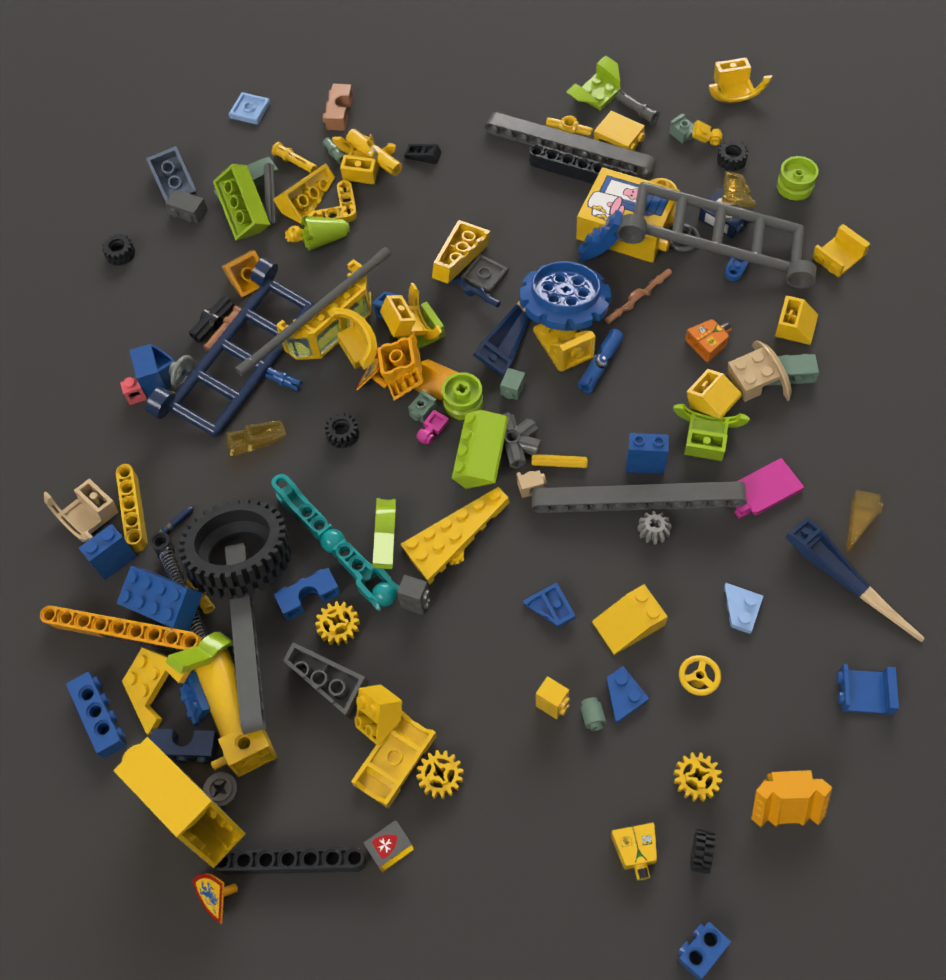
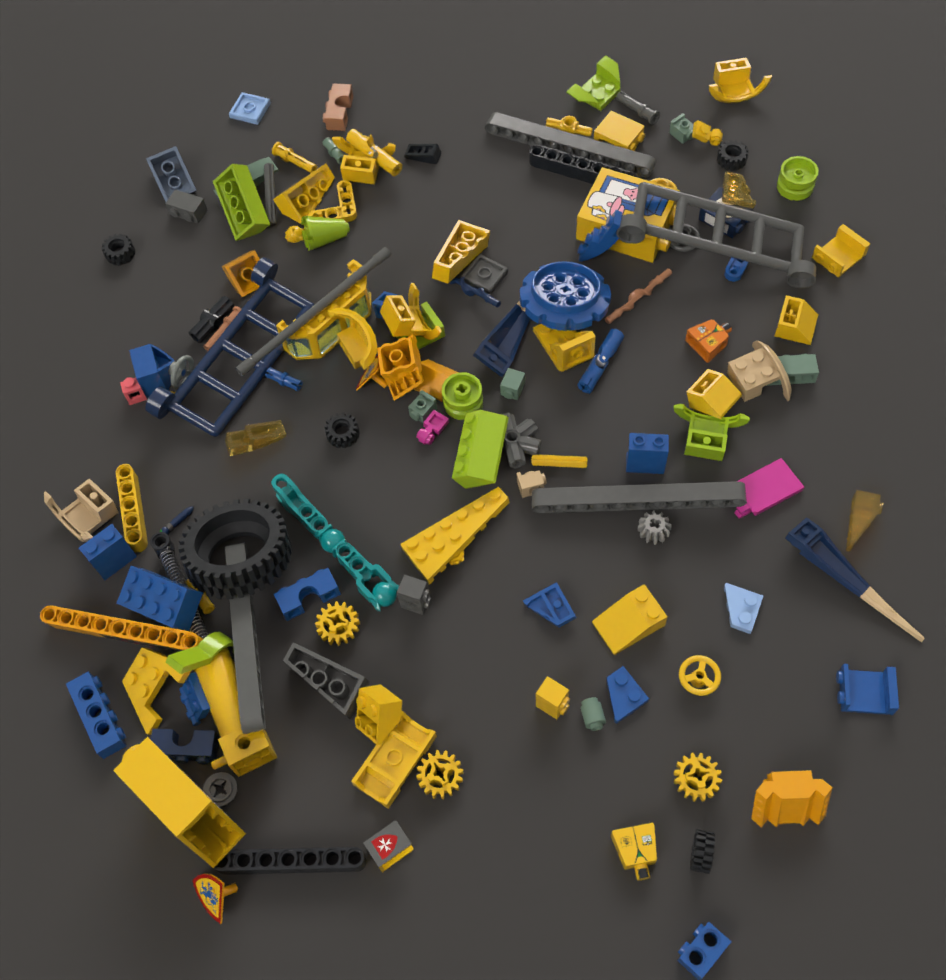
(384, 534): lime piece -> none

